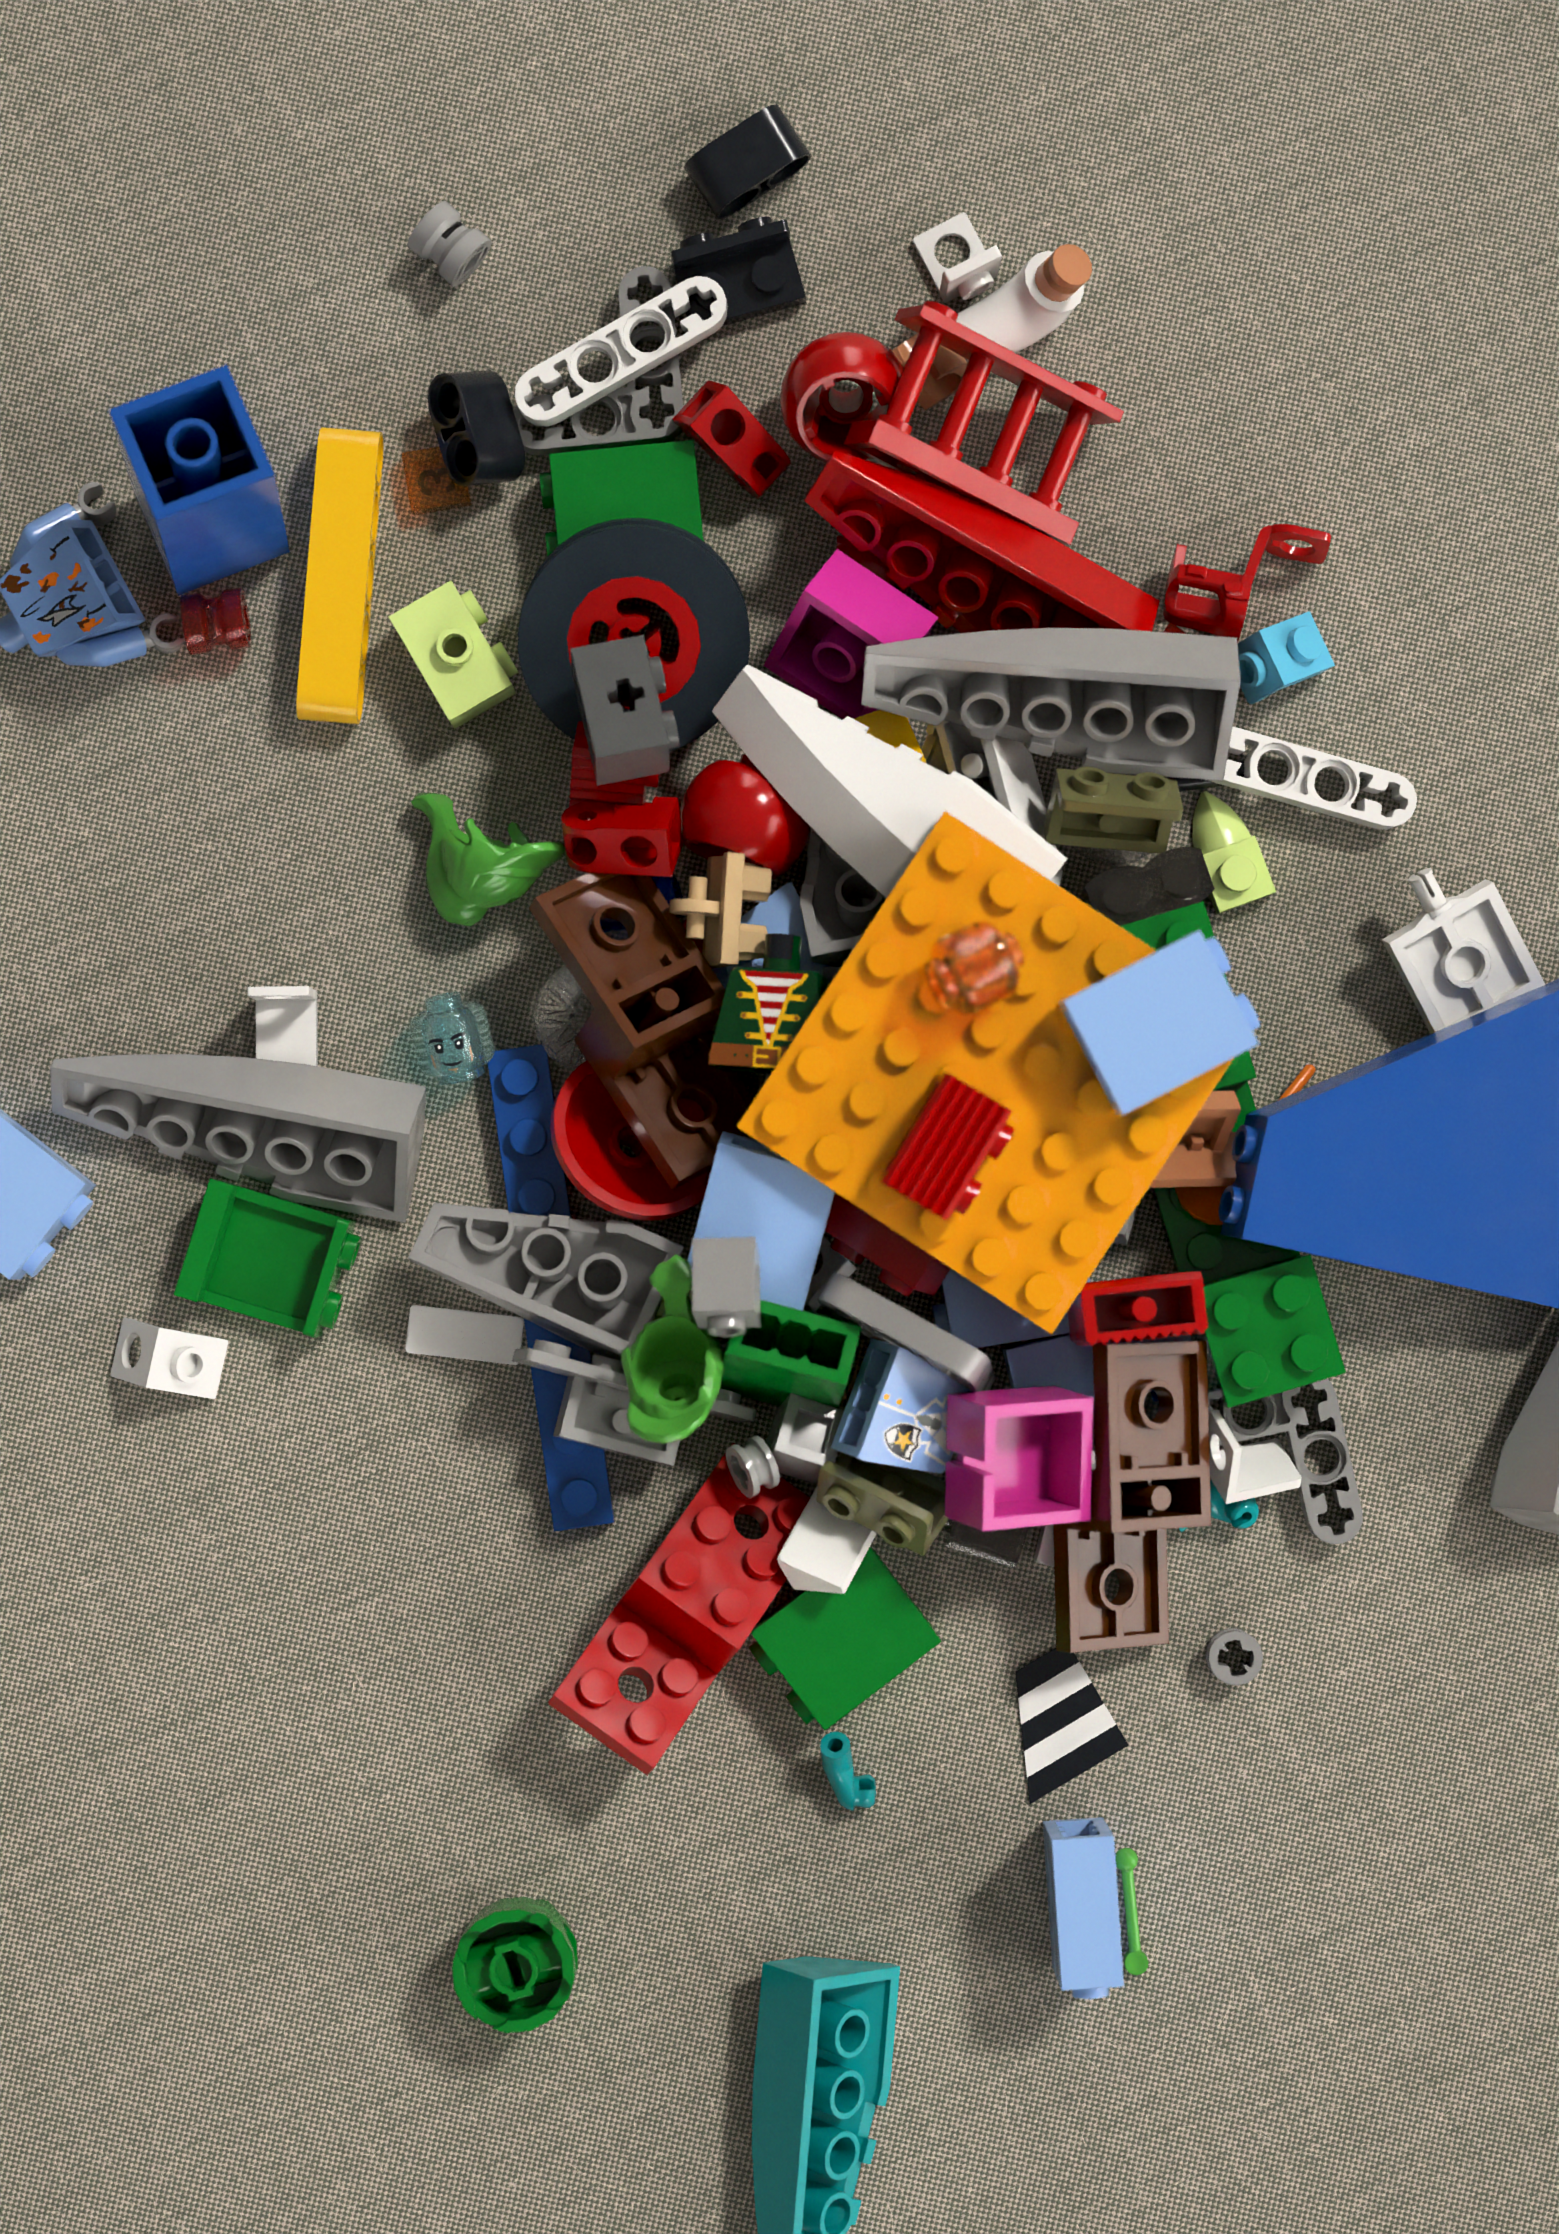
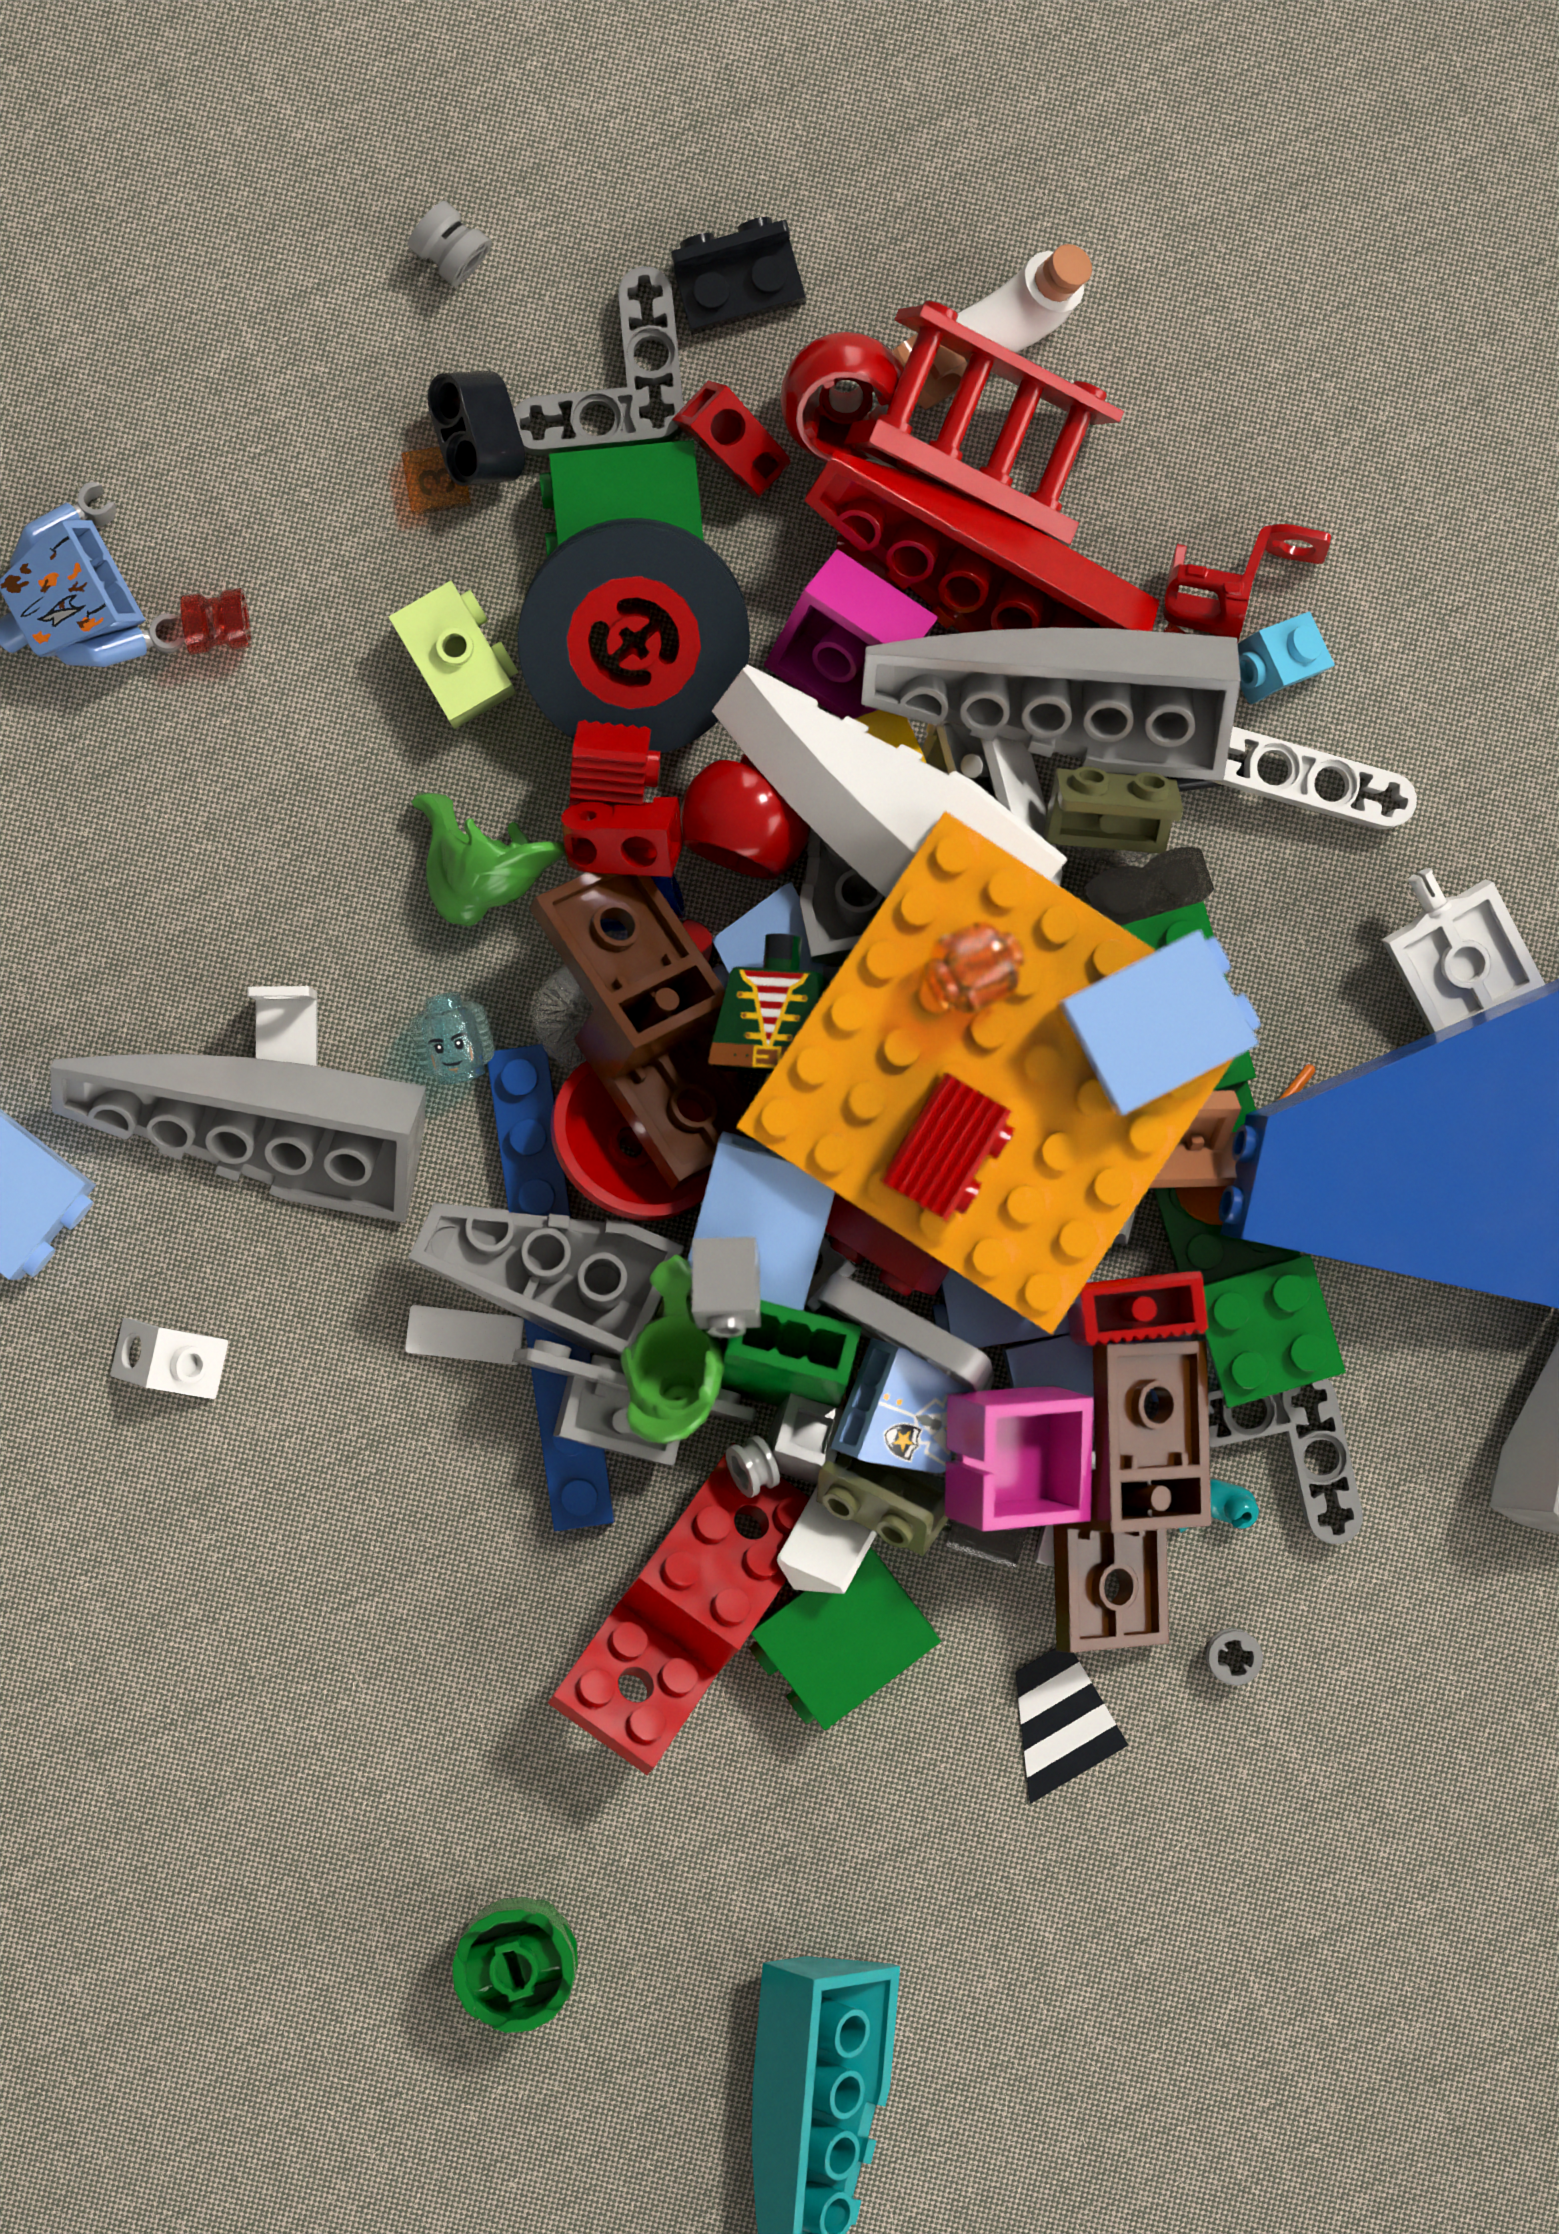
(201, 479): blue brick -> none
(268, 1258): green panel -> none
(340, 575): yellow beam -> none
(616, 343): white beam -> none
(618, 741): dark grey brick -> none
(716, 907): tan hips -> none
(747, 161): black beam -> none
(838, 1766): teal arm -> none
(968, 277): white bracket -> none
(1083, 1906): light blue brick -> none
(1134, 1959): bright green hinge -> none
(1230, 855): yellowish green plate -> none
(1250, 1468): white bracket -> none

